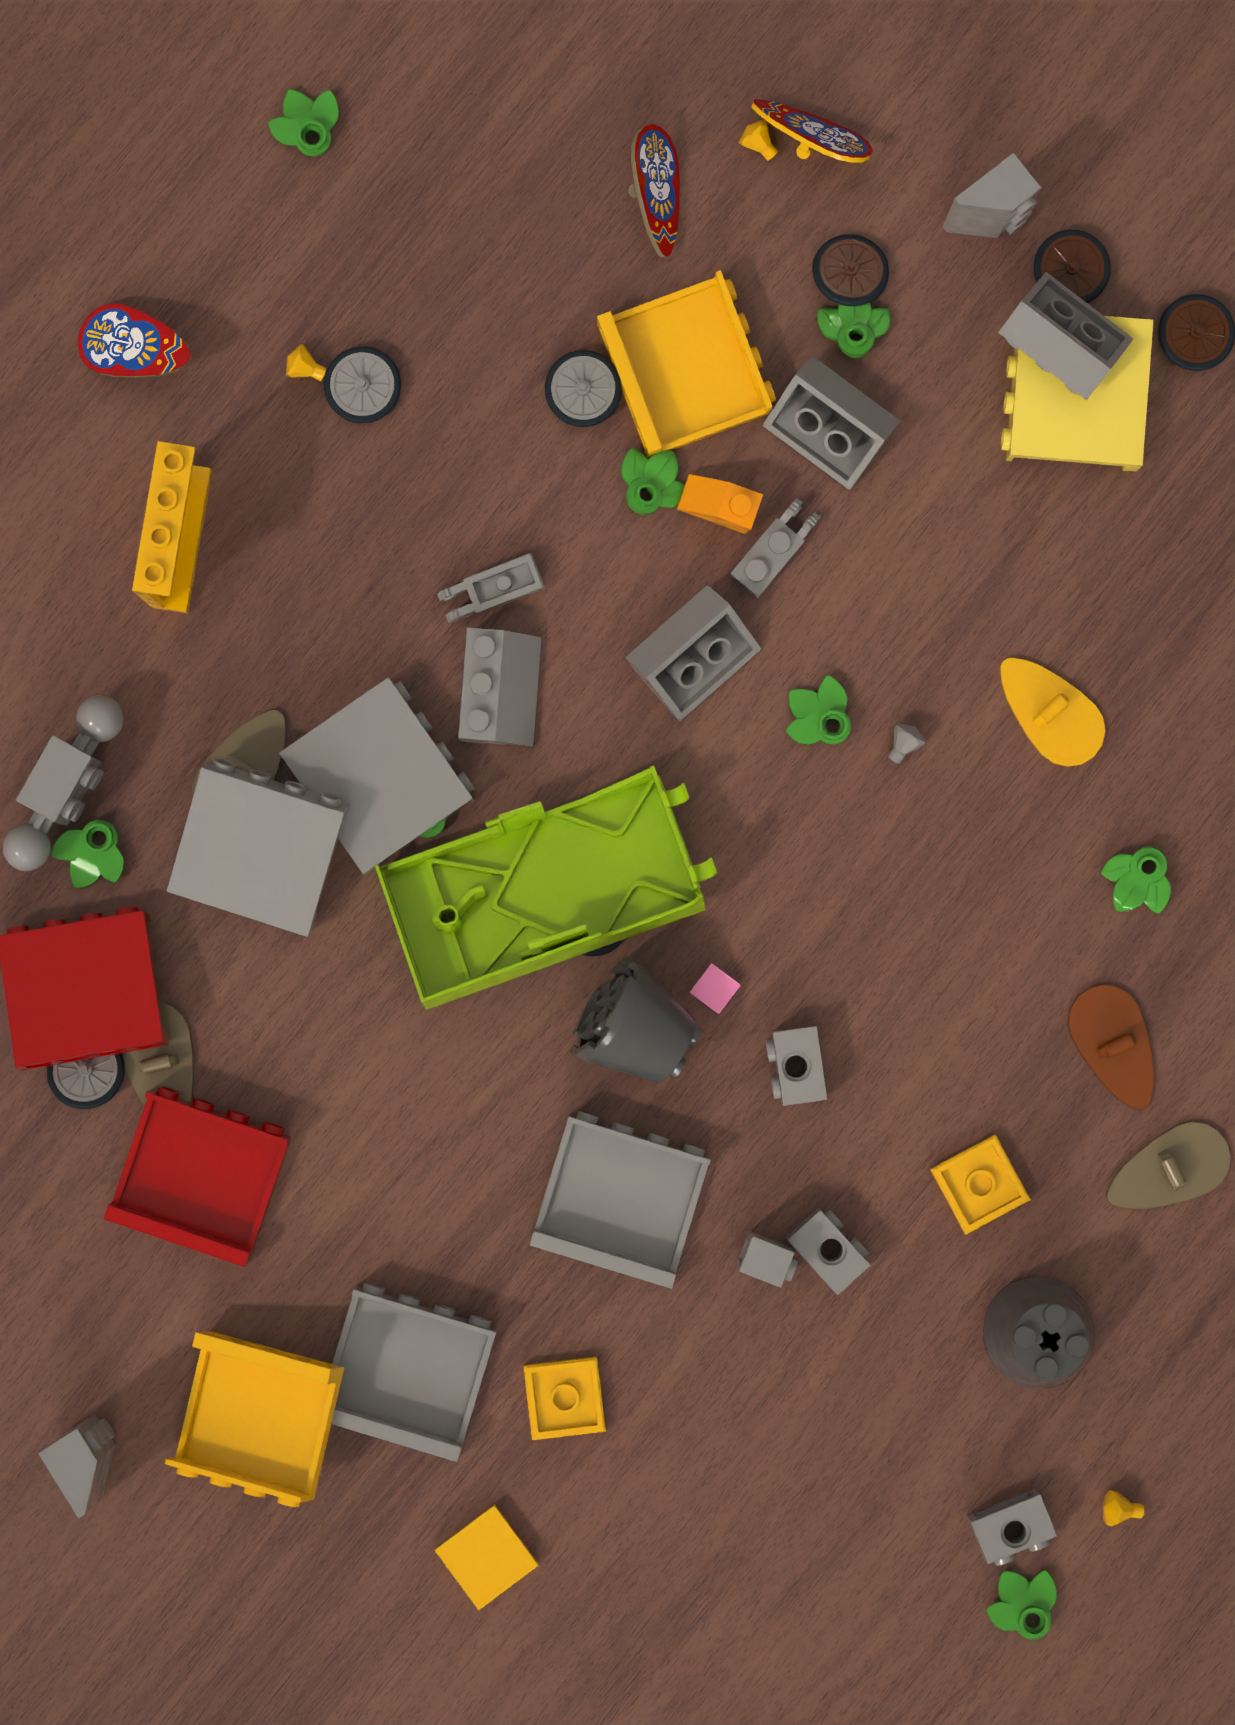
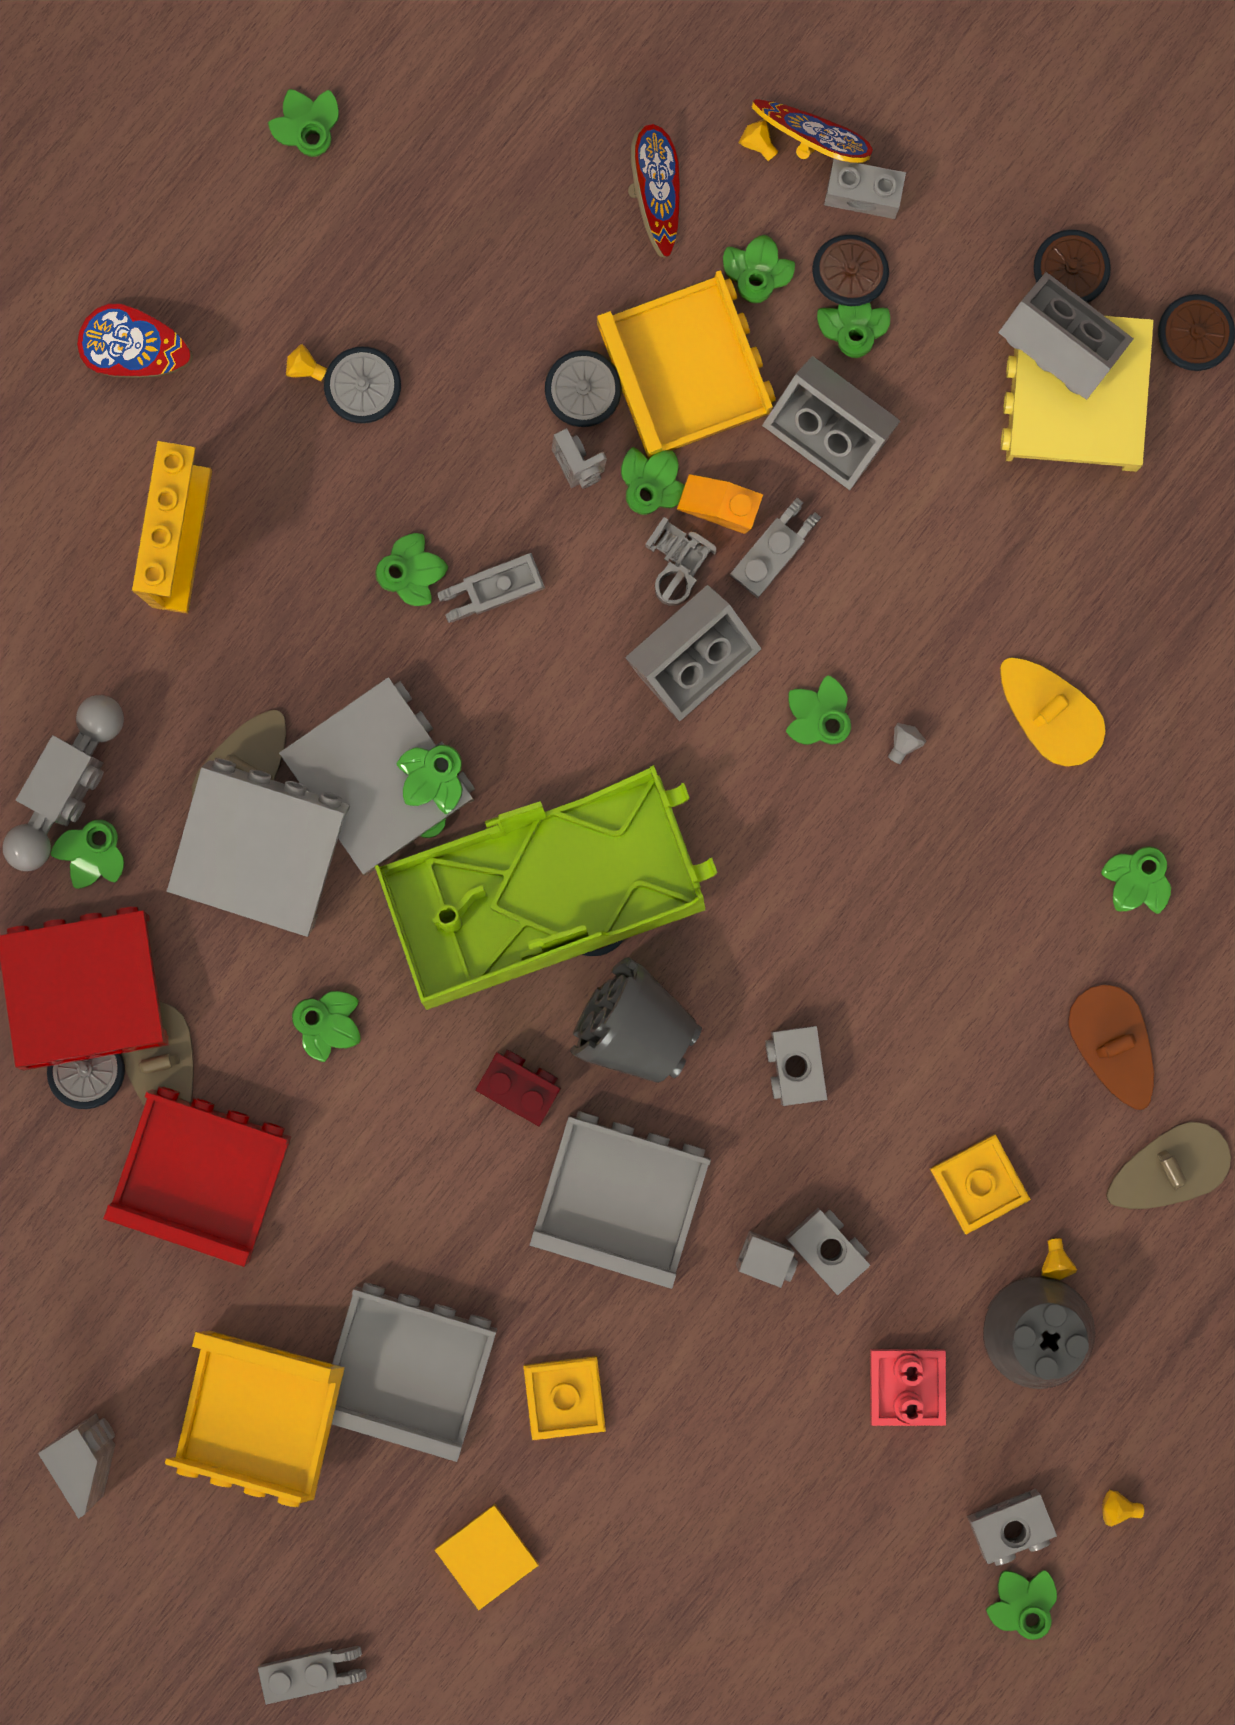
(308, 1674): none -> light grey hinge
(332, 1024): none -> bright green plate
(416, 568): none -> bright green plate
(428, 781): none -> bright green plate
(499, 687): light grey slope -> none
(518, 1087): none -> dark red bracket
(570, 456): none -> light grey bracket
(684, 553): none -> light grey piece
(715, 988): bright pink tile -> none
(757, 264): none -> bright green plate
(865, 188): none -> light grey brick
(907, 1387): none -> coral plate
(995, 202): light grey slope -> none
(1057, 1262): none -> yellow rock

